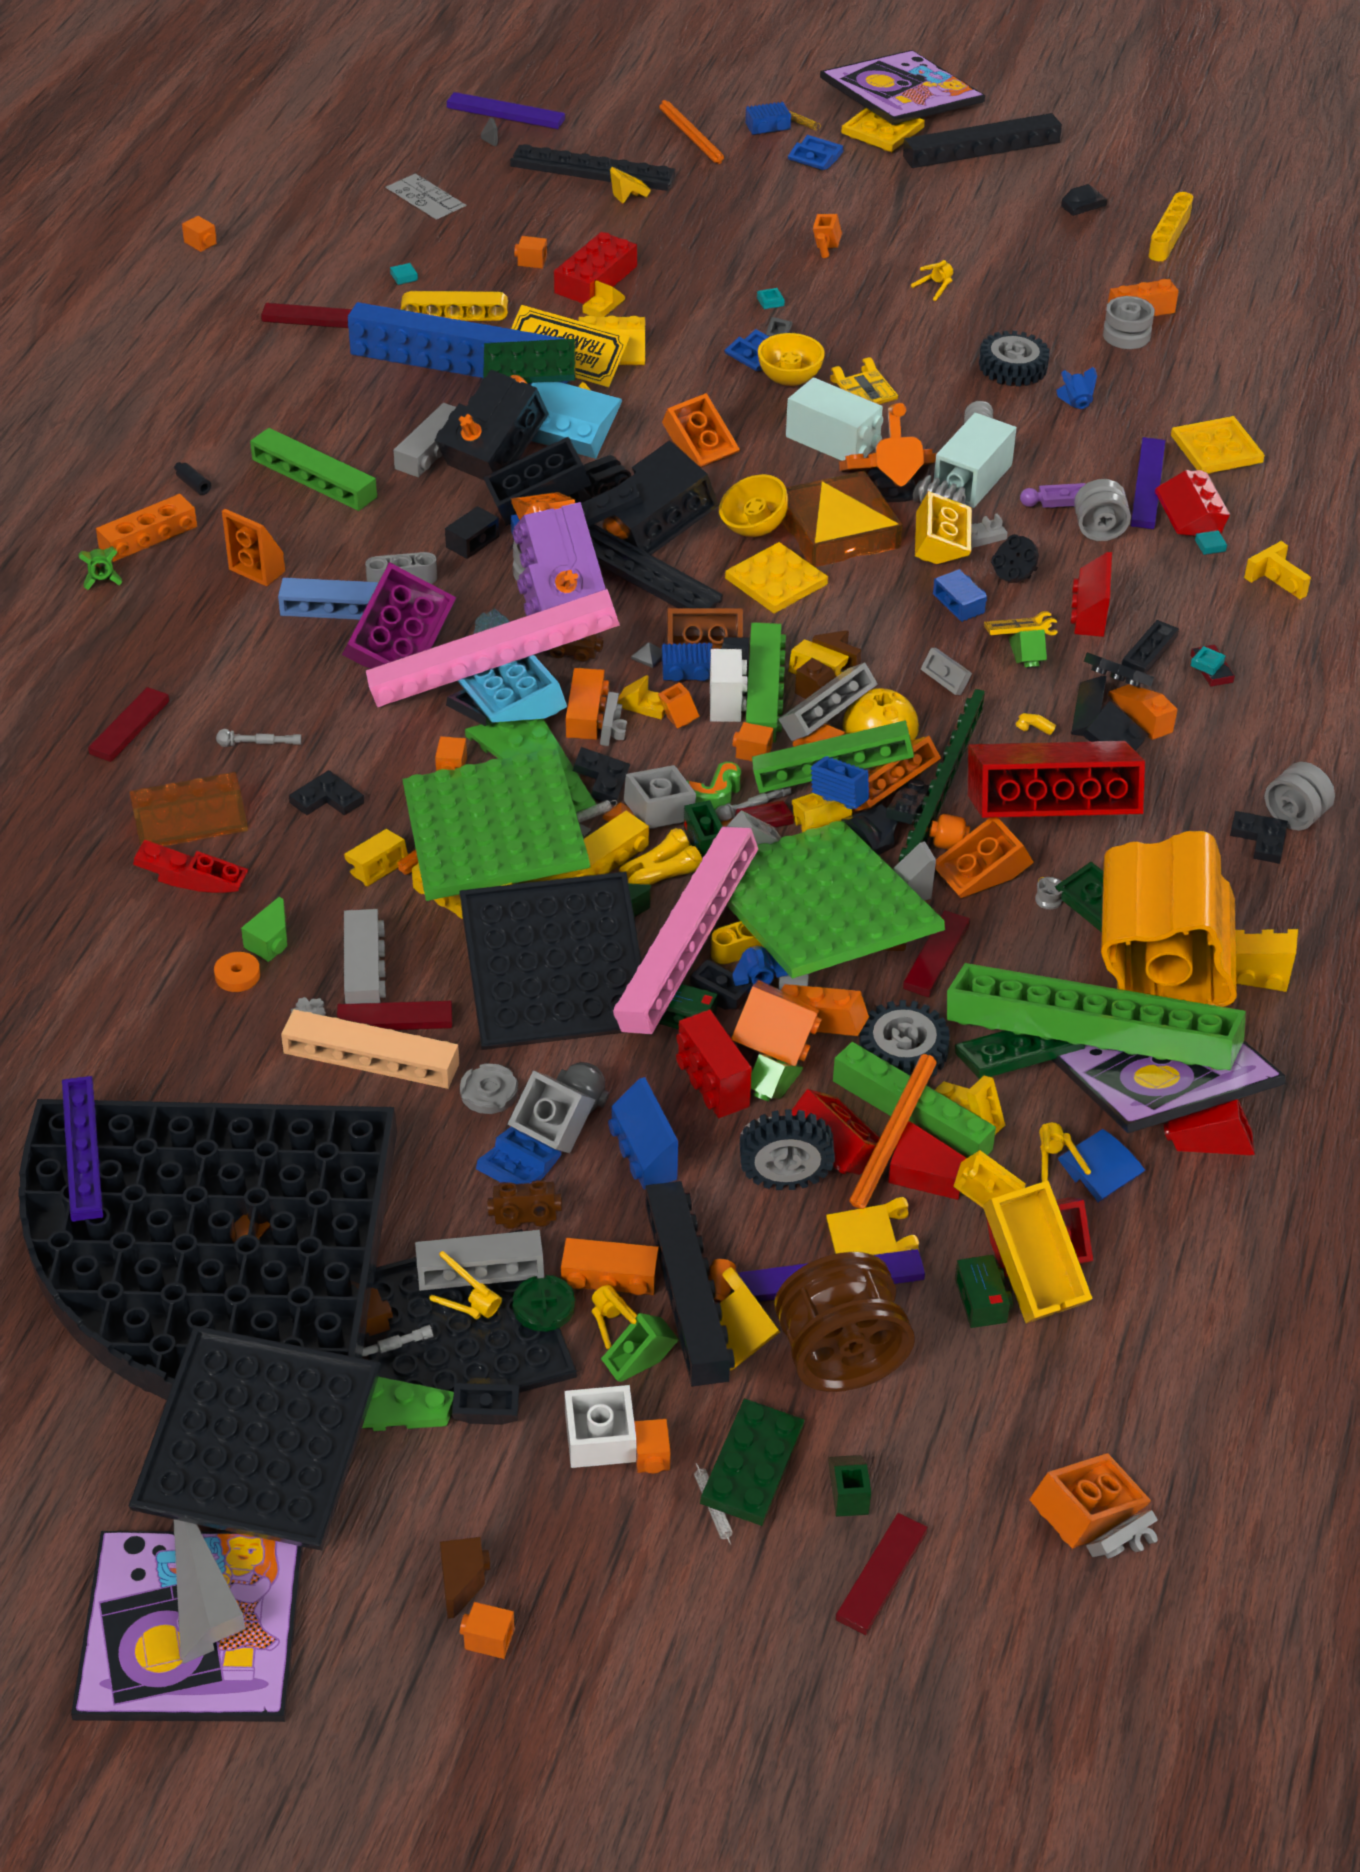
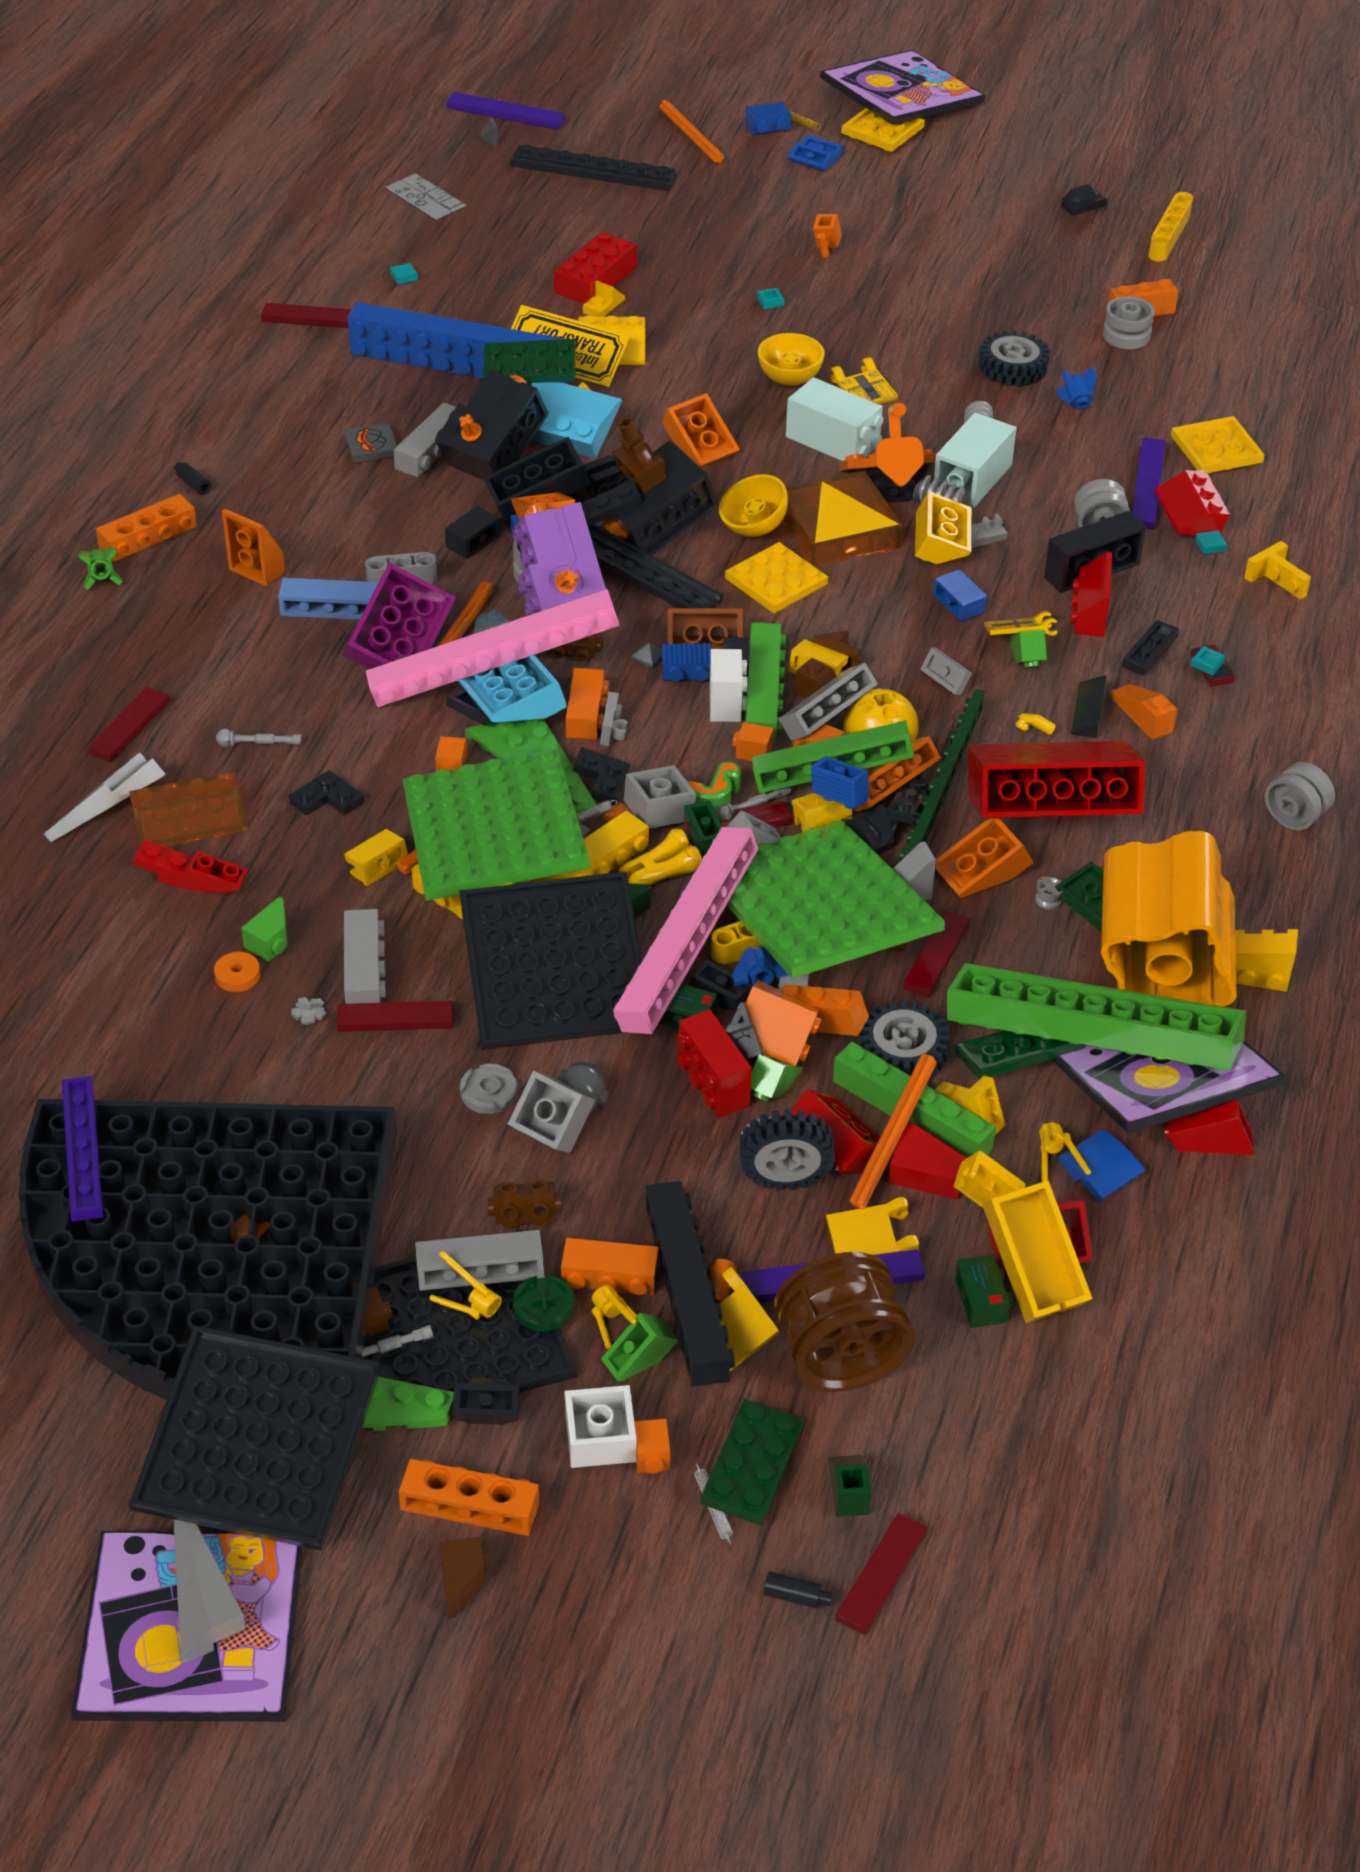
(131, 776): none -> light grey wedge
(199, 233): orange brick -> none
(314, 469): bright green brick -> none
(370, 442): none -> dark grey tile
(370, 1048): light nougat brick -> none
(464, 302): yellow beam -> none
(468, 613): none -> orange axle
(480, 1509): none -> orange brick
(488, 1630): orange brick -> none
(517, 1158): blue slope -> none
(531, 252): orange brick -> none
(624, 184): yellow slope -> none
(637, 459): none -> reddish brown brick
(641, 700): yellow slope -> none
(645, 1135): blue slope -> none
(678, 705): orange brick -> none
(744, 1033): none -> black slope
(747, 349): blue slope -> none
(778, 326): dark grey slope -> none
(796, 1590): none -> black cylinder
(941, 273): yellow plant -> none
(948, 831): orange head -> none
(982, 140): black brick -> none
(1015, 559): black plate -> none
(1051, 495): medium lavender plate -> none
(1075, 549): none -> black brick
(1088, 1499): orange slope -> none
(1112, 1542): light grey plate -> none
(1114, 725): black plate -> none
(1118, 671): black plate -> none
(1266, 831): black plate -> none

